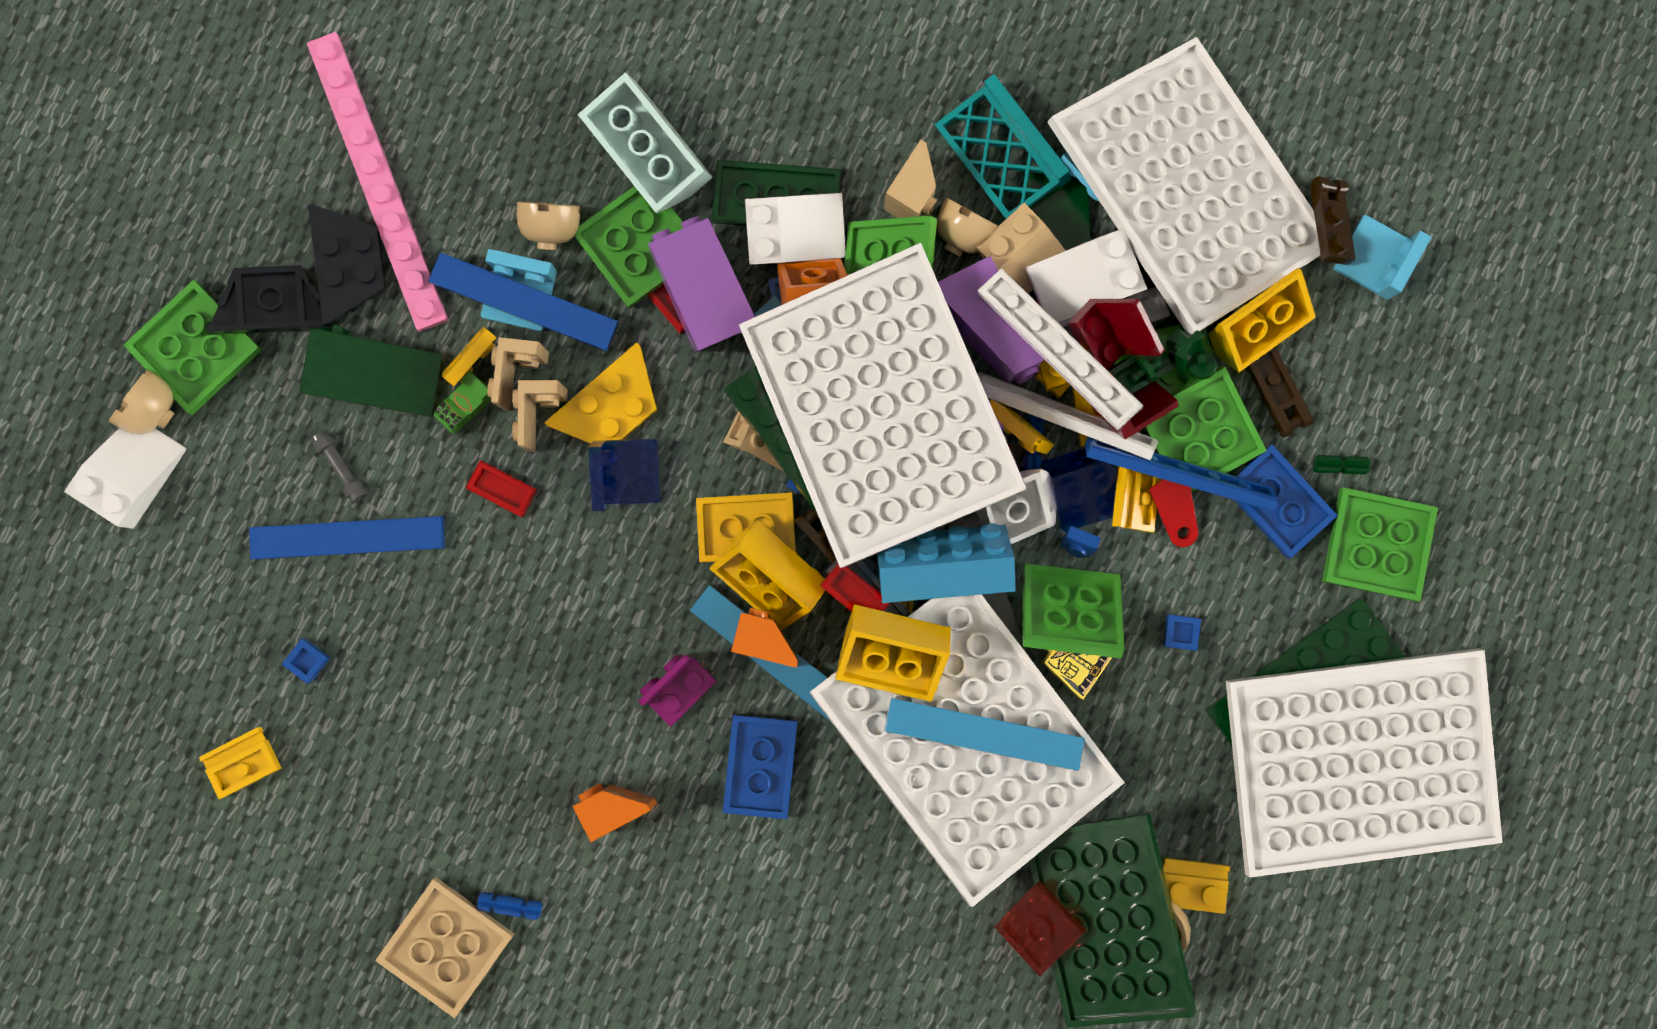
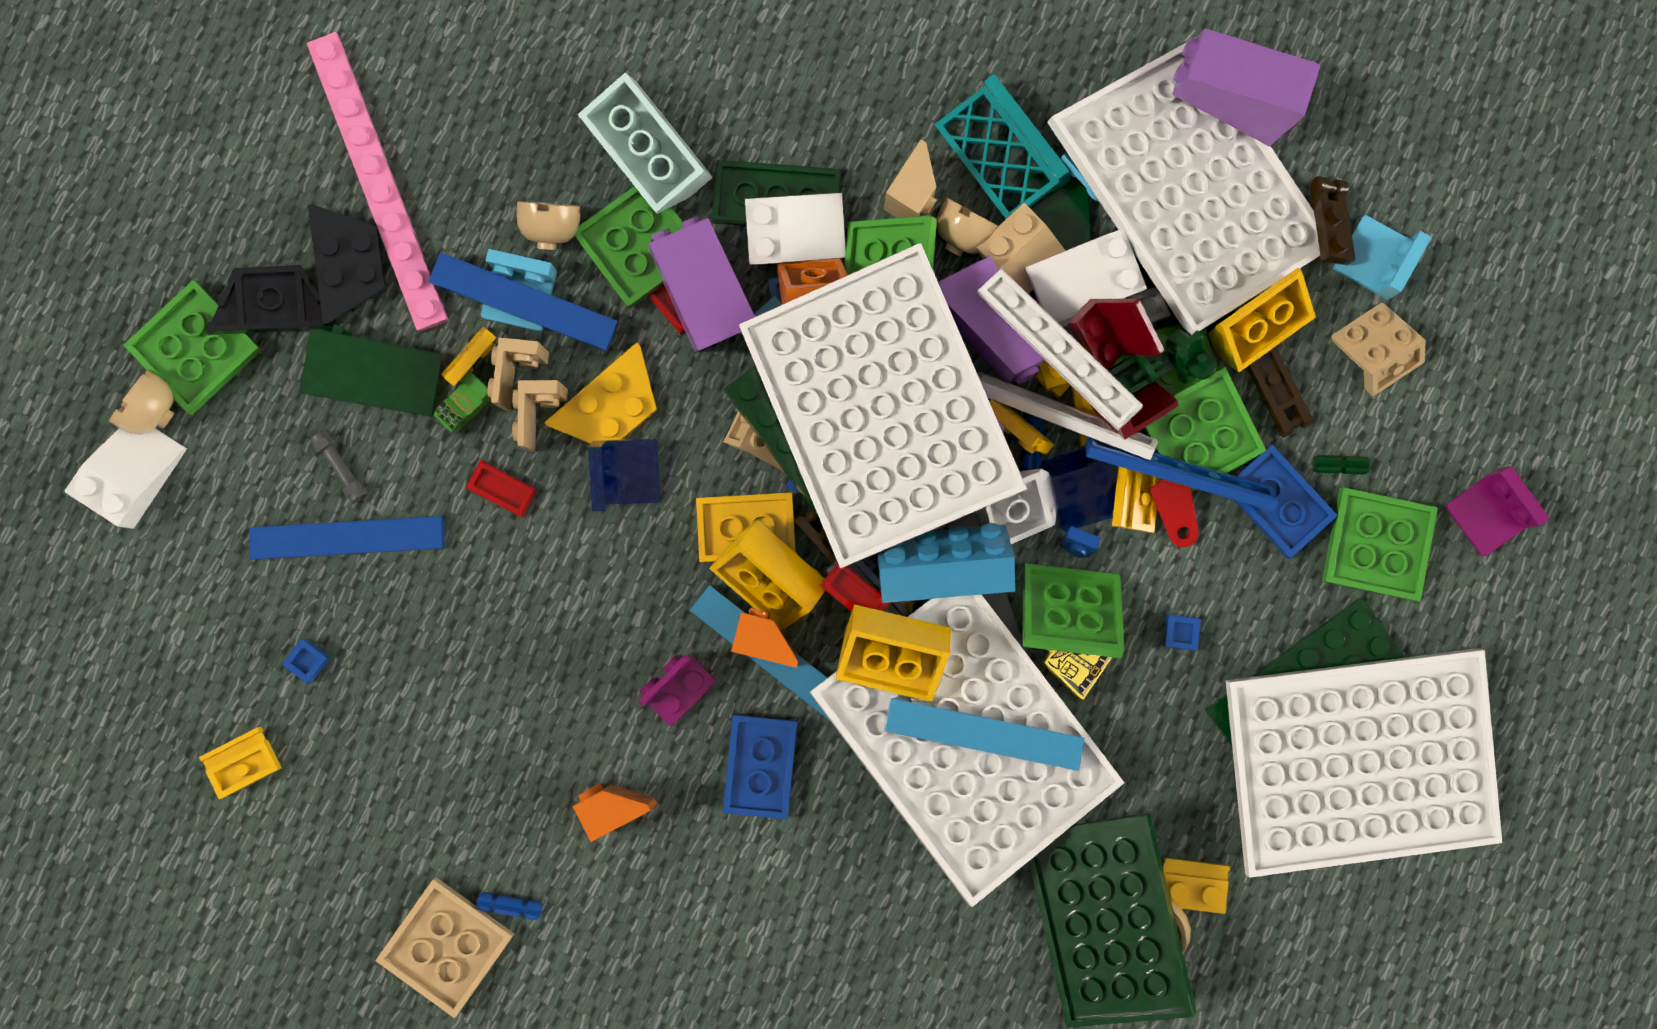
(1040, 928): clear red plate -> none
(1245, 84): none -> medium lavender slope
(1381, 347): none -> tan bracket
(1495, 510): none -> magenta bracket

